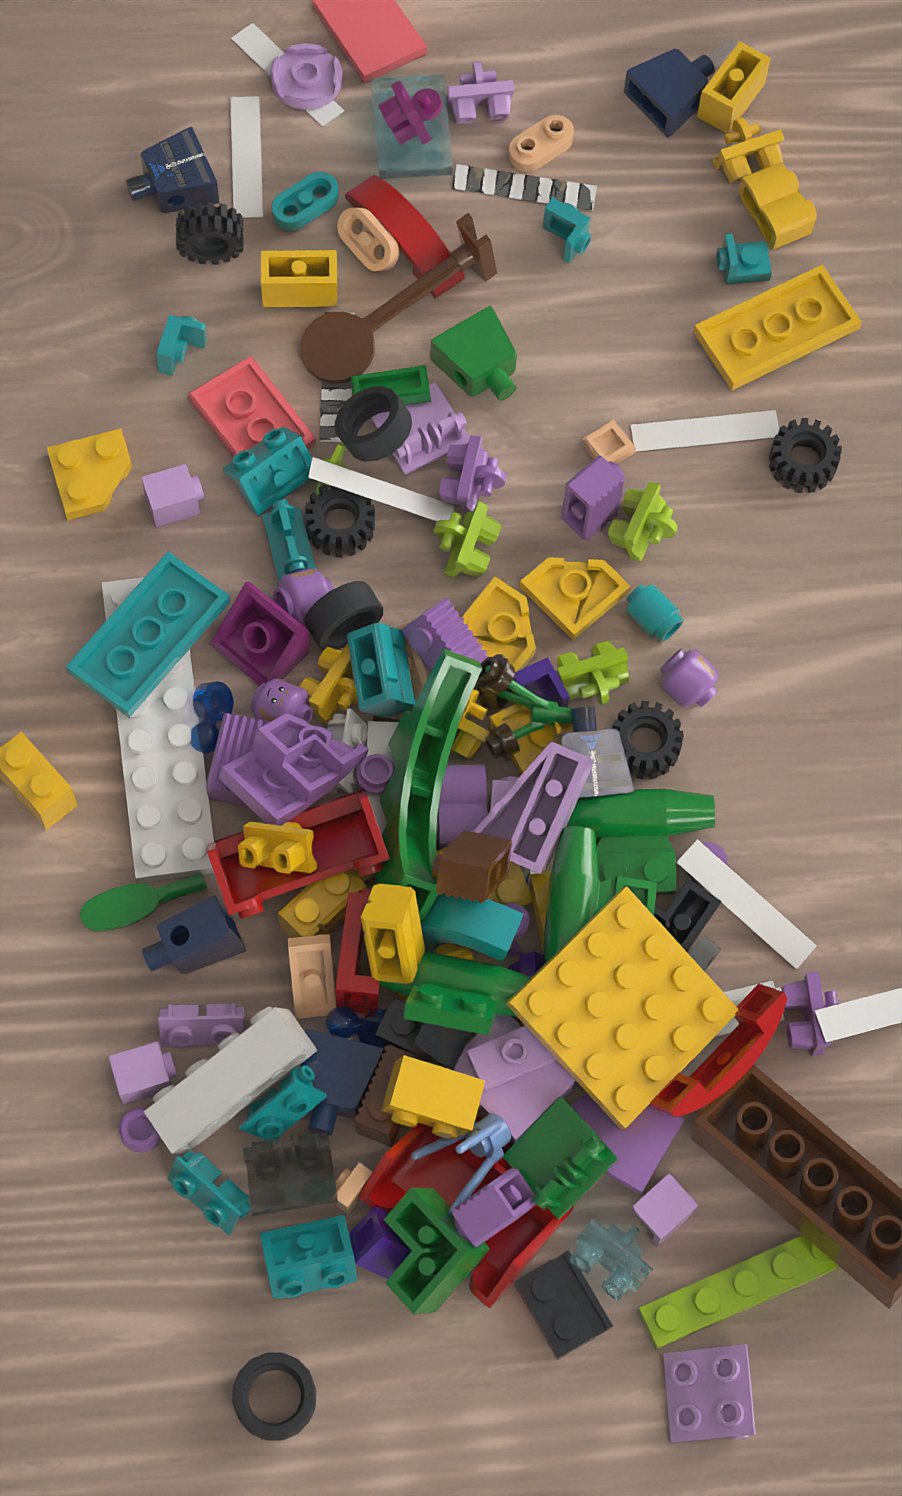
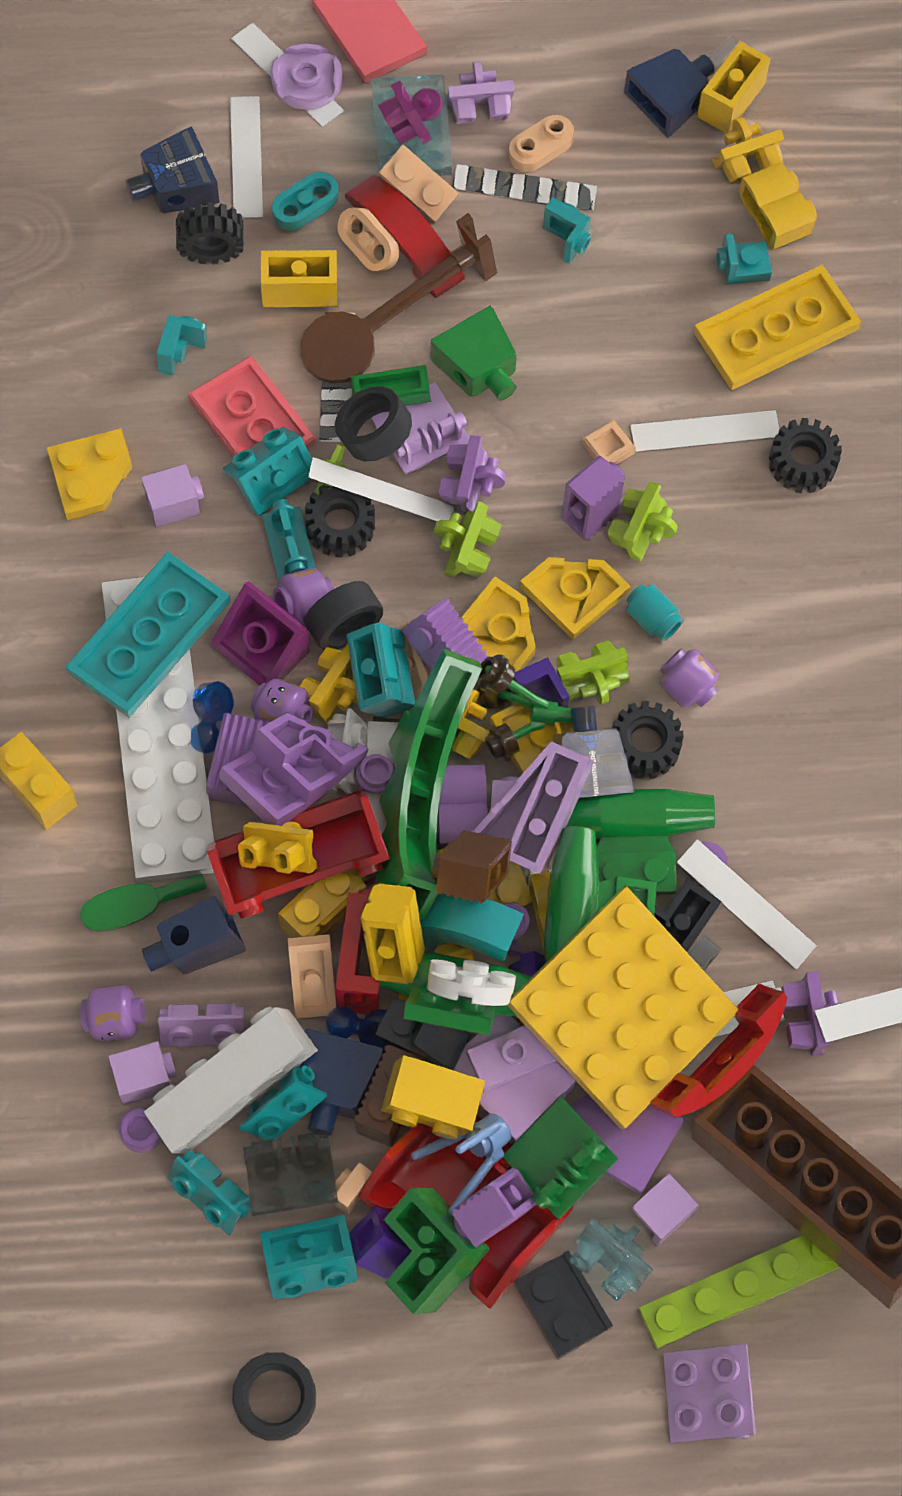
(112, 1013): none -> medium lavender head
(418, 183): none -> light nougat plate
(470, 981): none -> white plate

